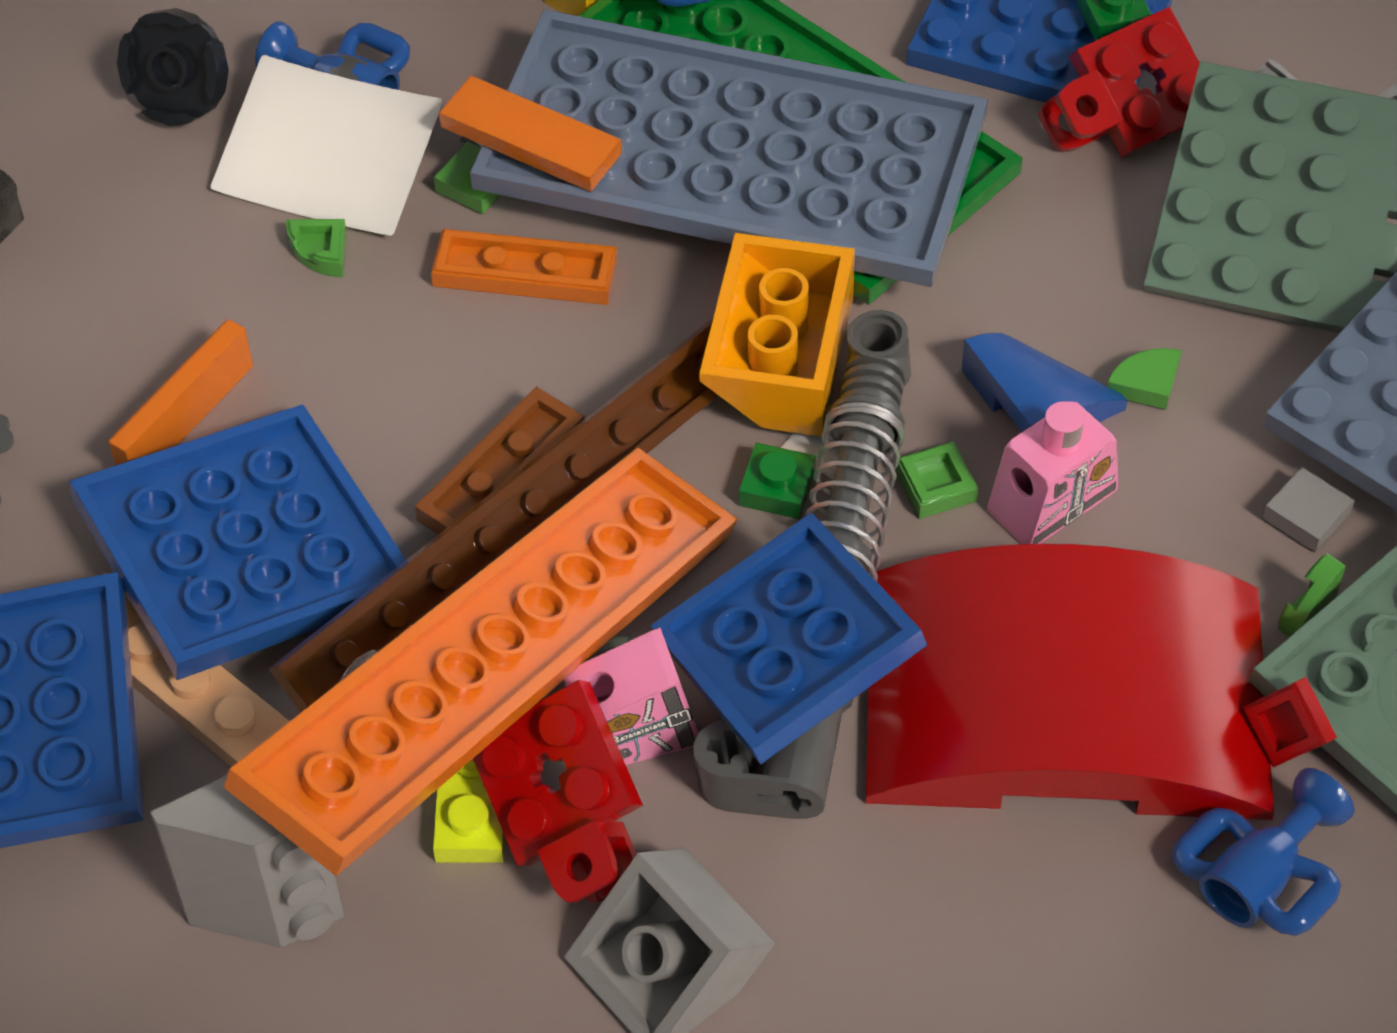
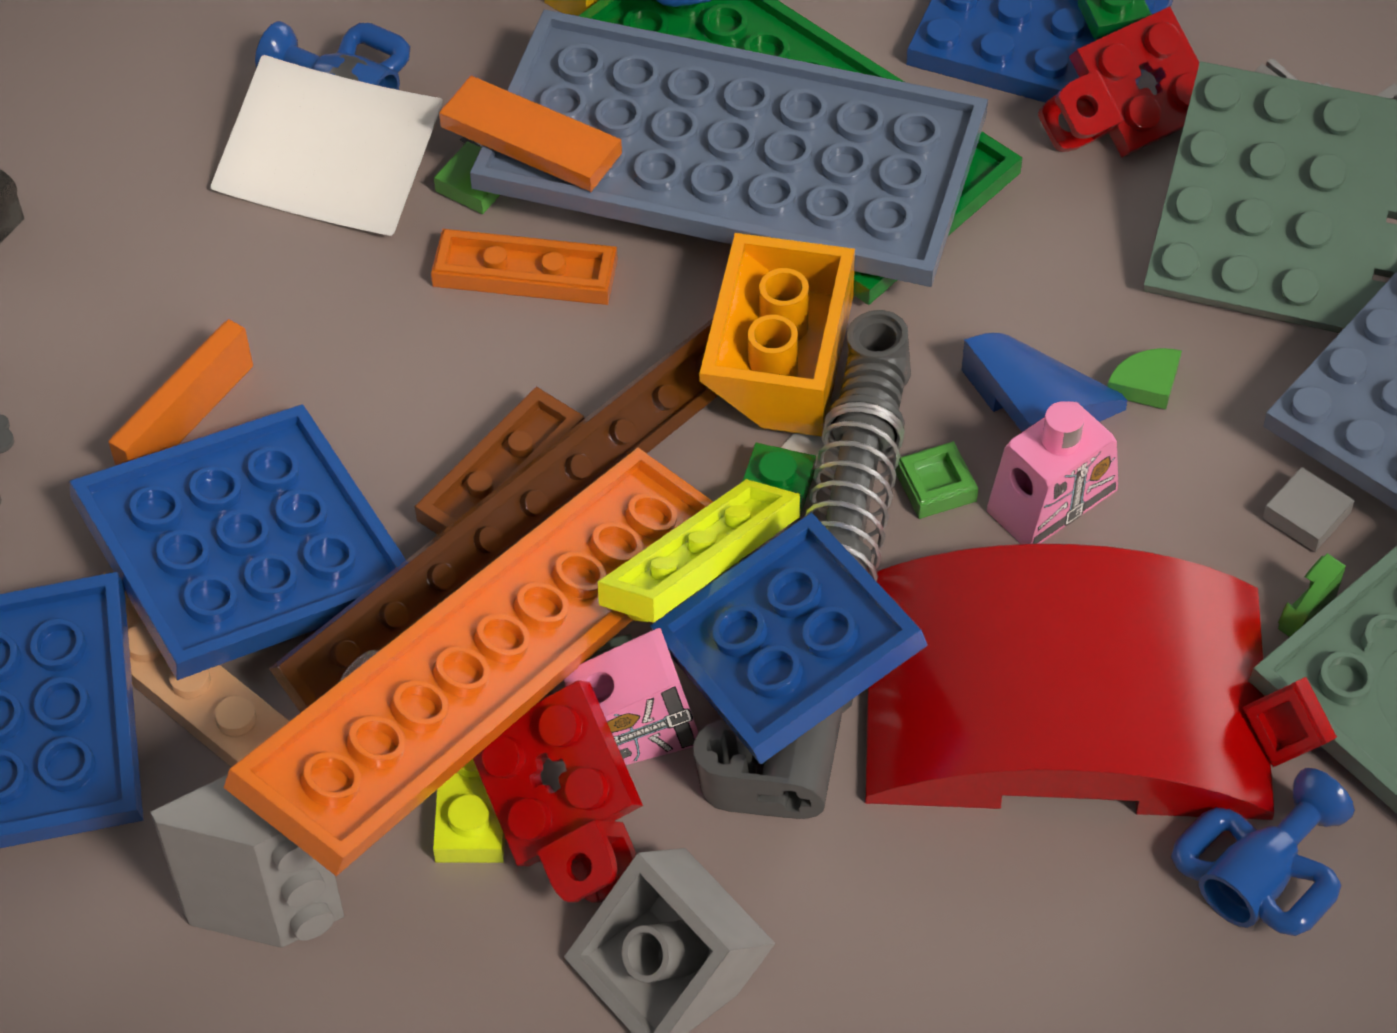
(173, 66): black tile -> none
(319, 244): bright green tile -> none
(698, 551): none -> neon yellow plate

